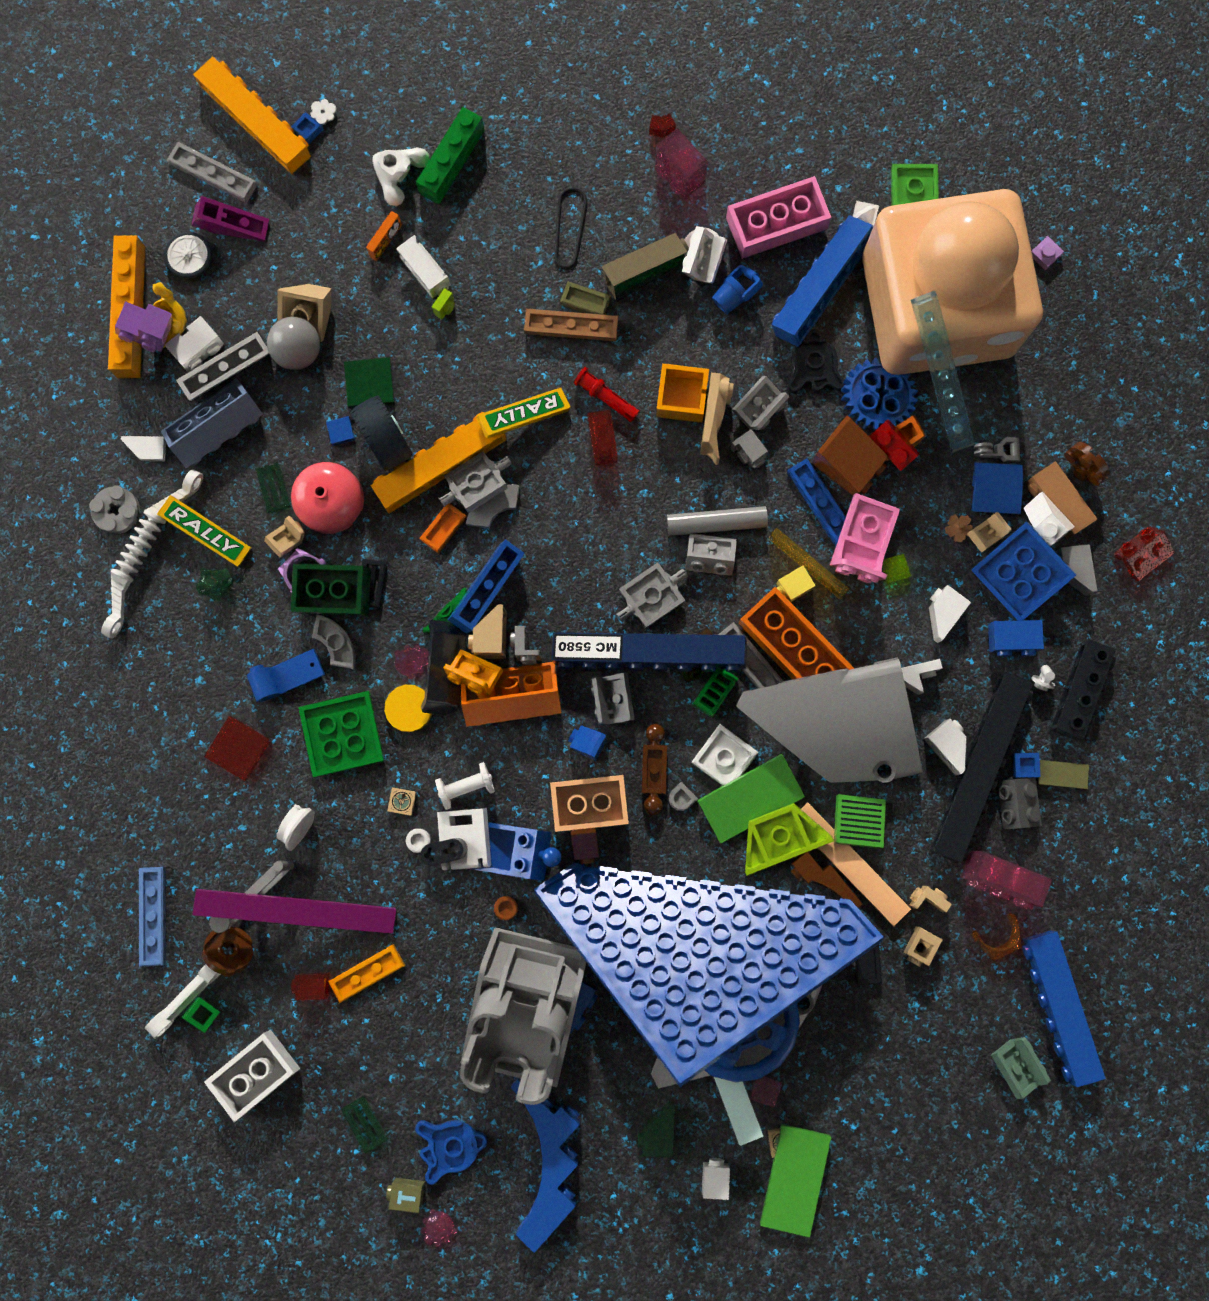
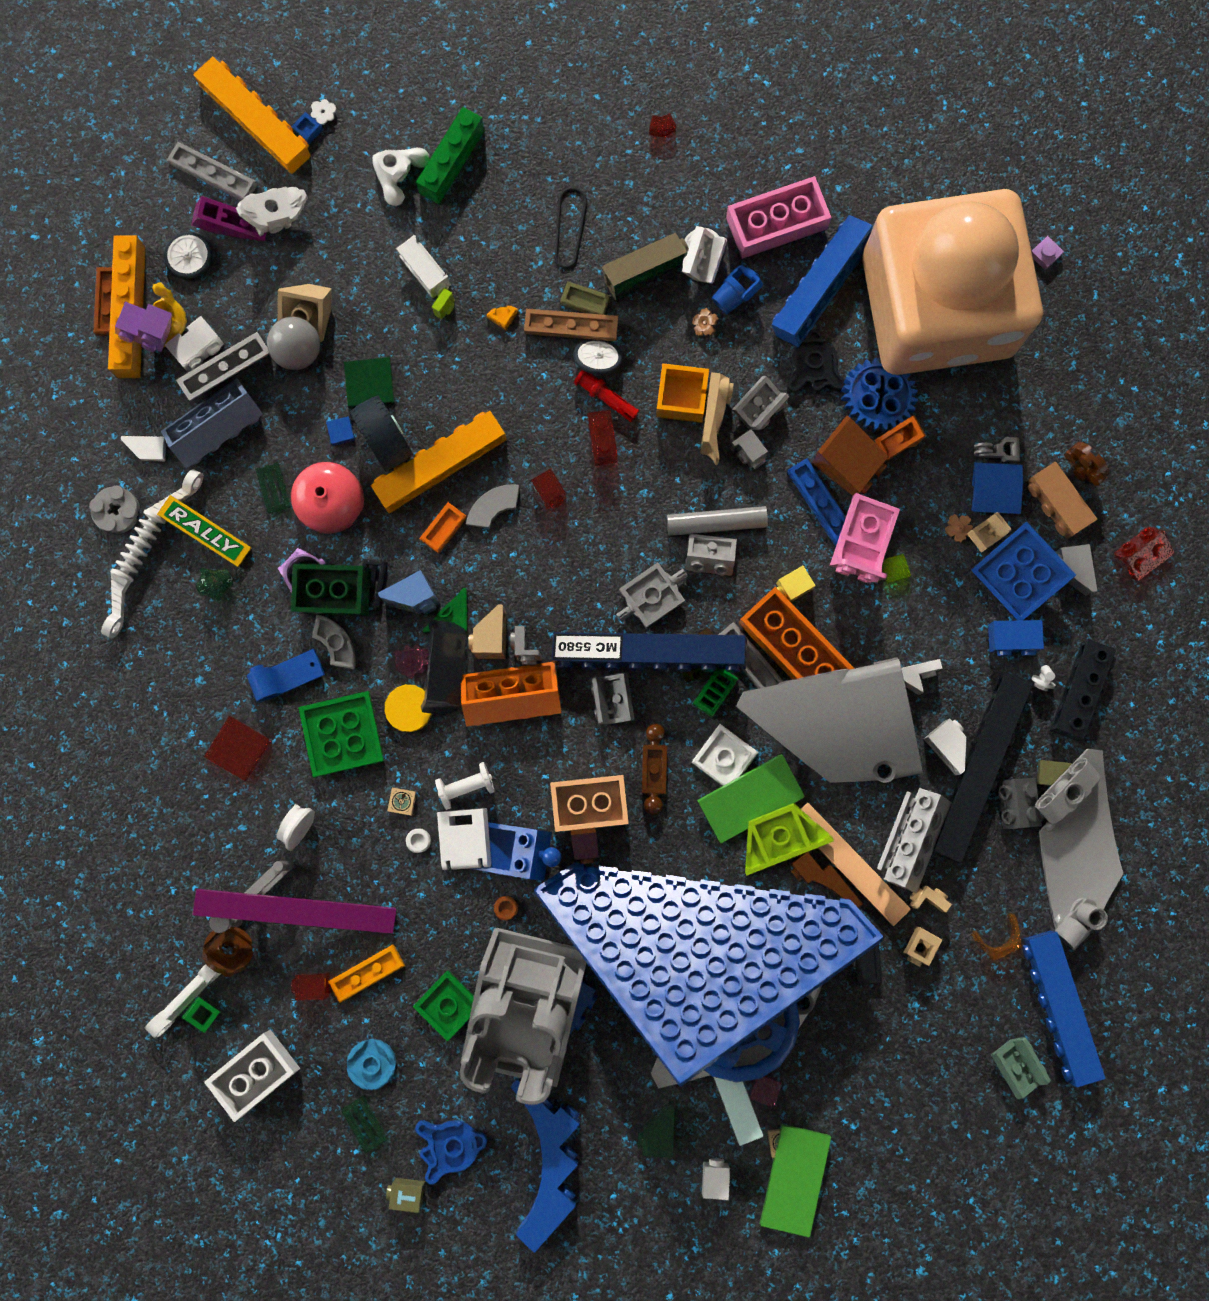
(102, 301): none -> dark orange tile
(152, 916): medium blue tile -> none
(285, 537): tan bracket -> none
(289, 203): none -> white piece
(371, 1064): none -> dark azure tile
(384, 235): orange tile -> none
(411, 594): none -> medium blue slope
(438, 1228): clear pink piece -> none
(445, 856): black beam -> none
(446, 1005): none -> green plate
(473, 672): light orange bracket -> none
(475, 482): light grey plate -> none
(486, 586): blue brick -> none
(502, 316): none -> light orange tile
(523, 413): tile -> none
(549, 489): none -> clear red brick
(587, 742): blue slope -> none
(597, 357): none -> white wheel
(680, 164): clear pink brick -> none
(681, 797): light grey tile -> none
(704, 322): none -> medium nougat plant
(810, 564): clear yellow tile -> none
(859, 821): bright green tile -> none
(865, 212): white tile -> none
(894, 444): red plate -> none
(913, 183): bright green tile -> none
(917, 838): none -> light grey brick
(942, 370): clear light blue tile -> none
(945, 611): white slope -> none
(1005, 880): clear pink brick -> none
(1026, 765): blue plate -> none
(1047, 519): white slope -> none
(1079, 849): none -> light grey panel

